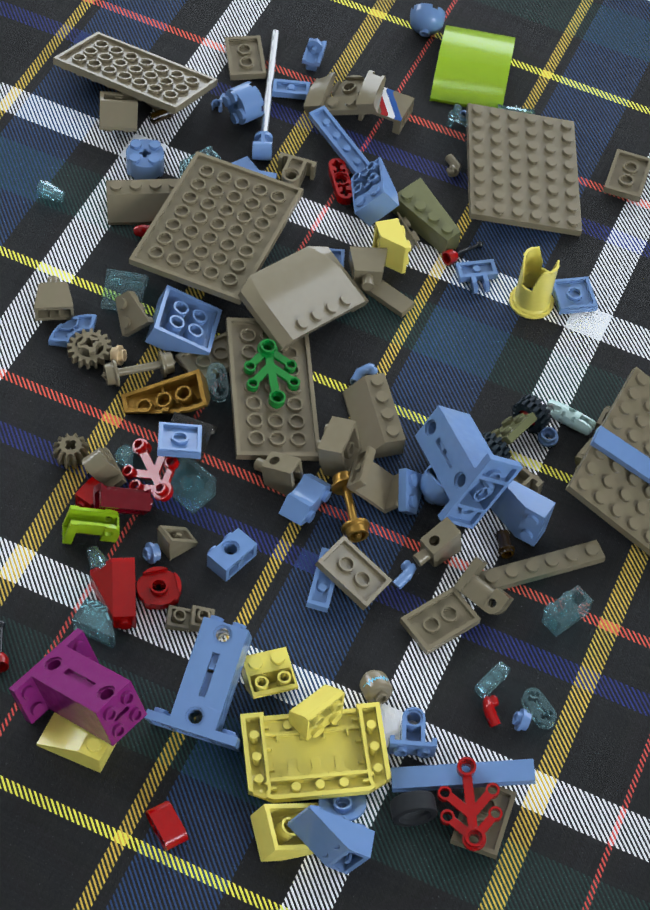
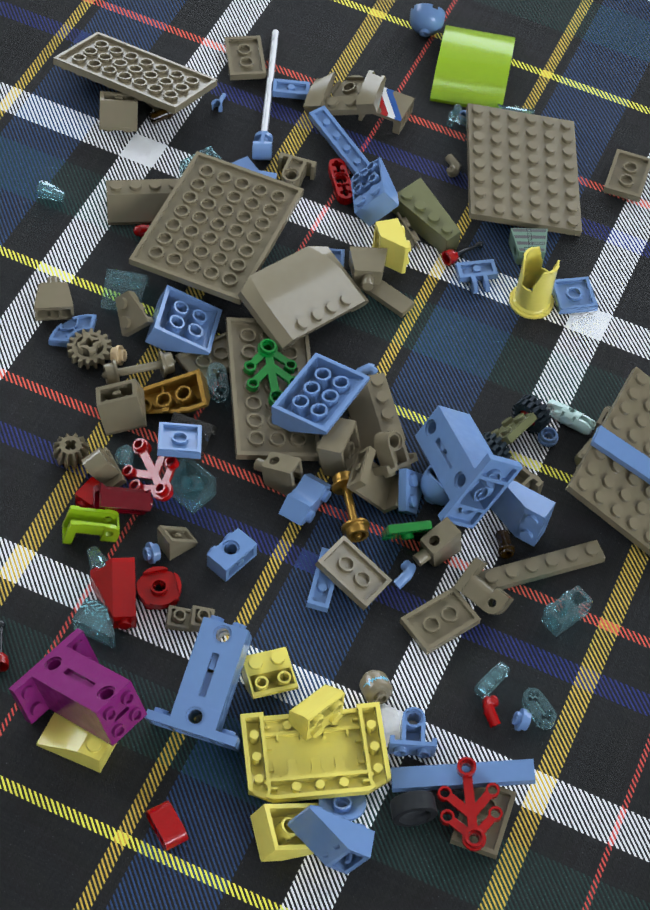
(121, 406): none -> dark tan slope
(145, 159): medium blue brick -> none
(243, 103): medium blue brick -> none
(314, 53): medium blue hips -> none
(317, 396): none -> medium blue slope
(392, 453): none -> dark tan pin
(406, 530): none -> green plate
(525, 238): none -> sand green torso

